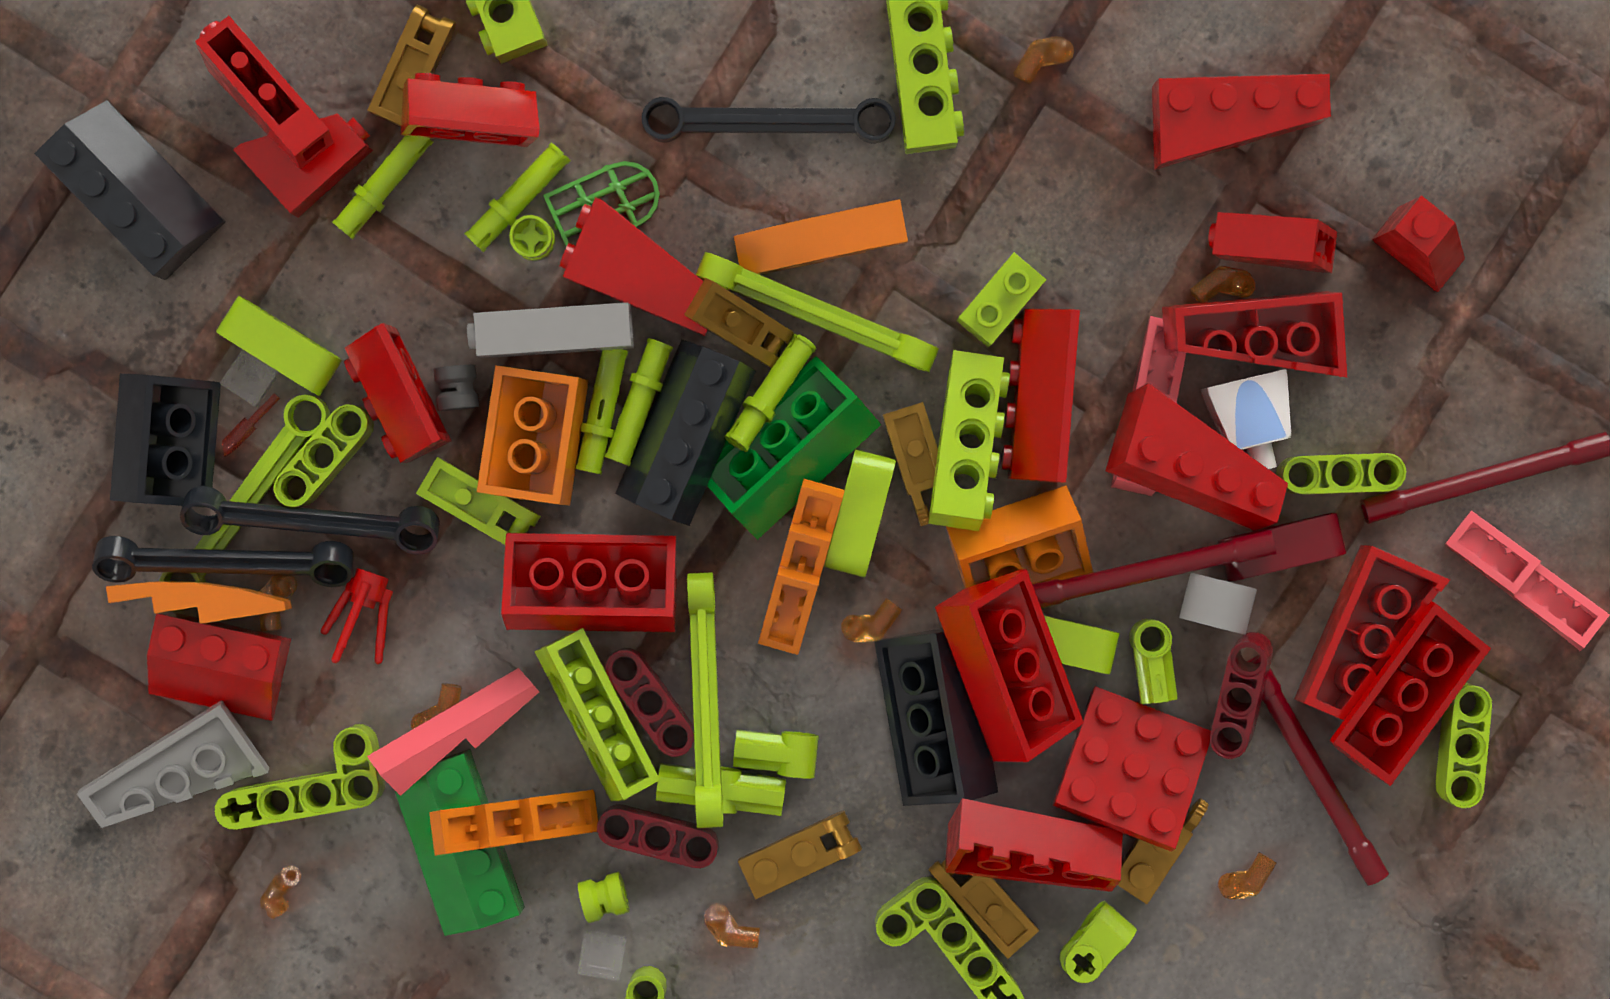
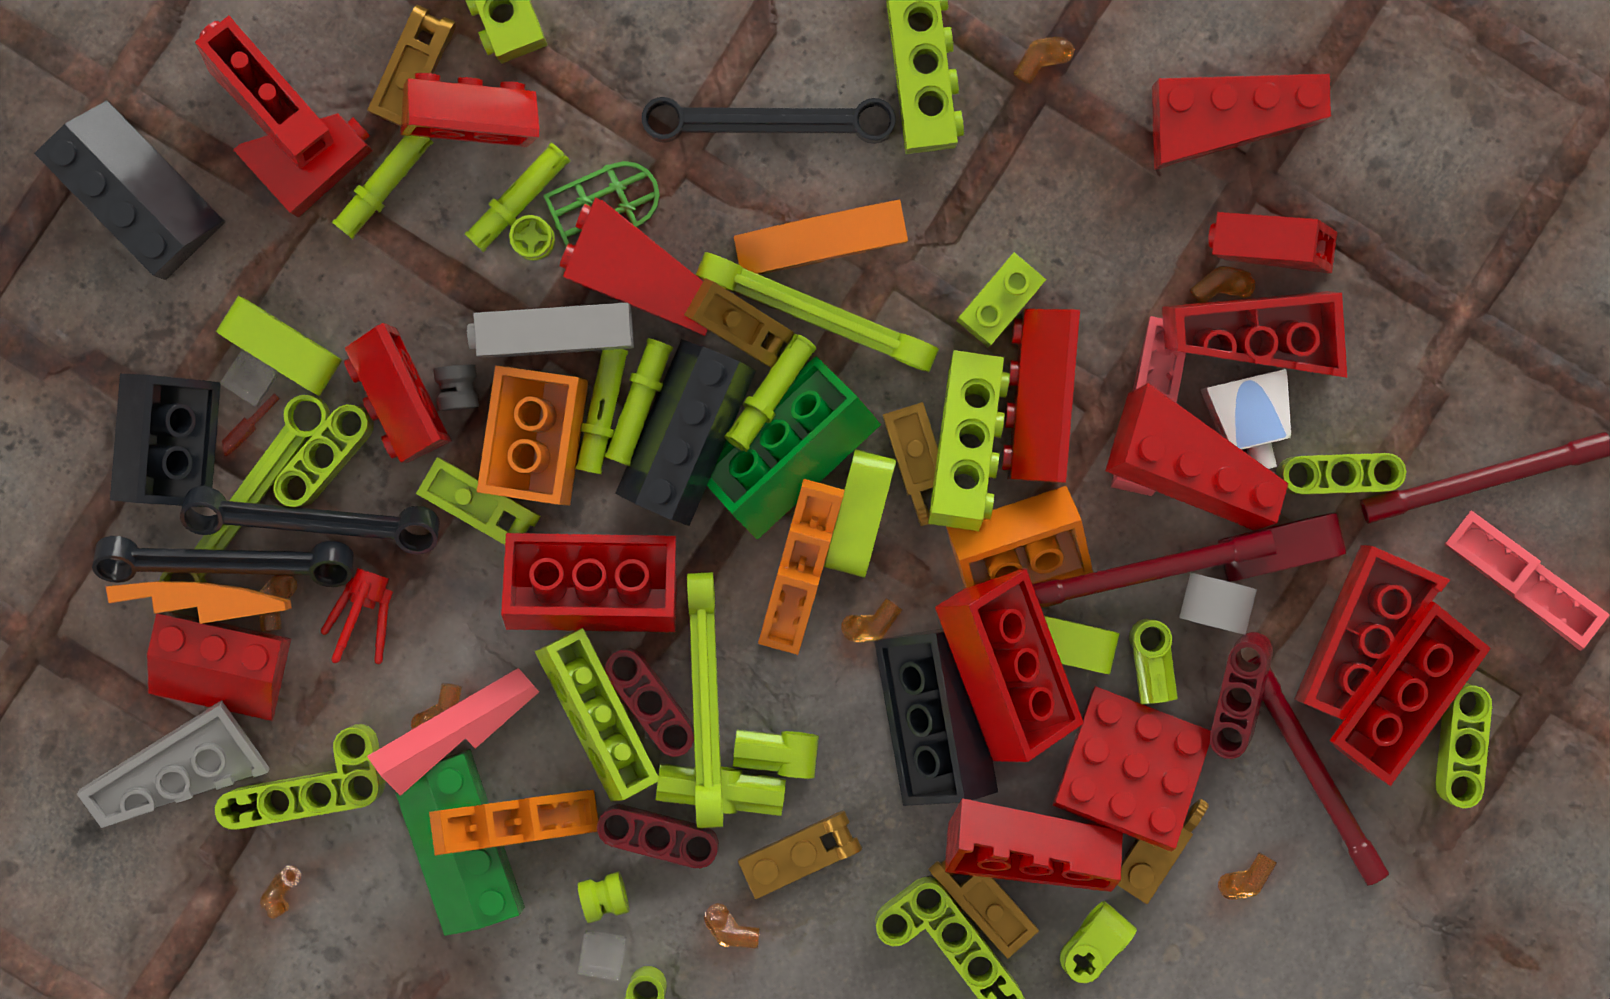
(1422, 241): red slope -> none

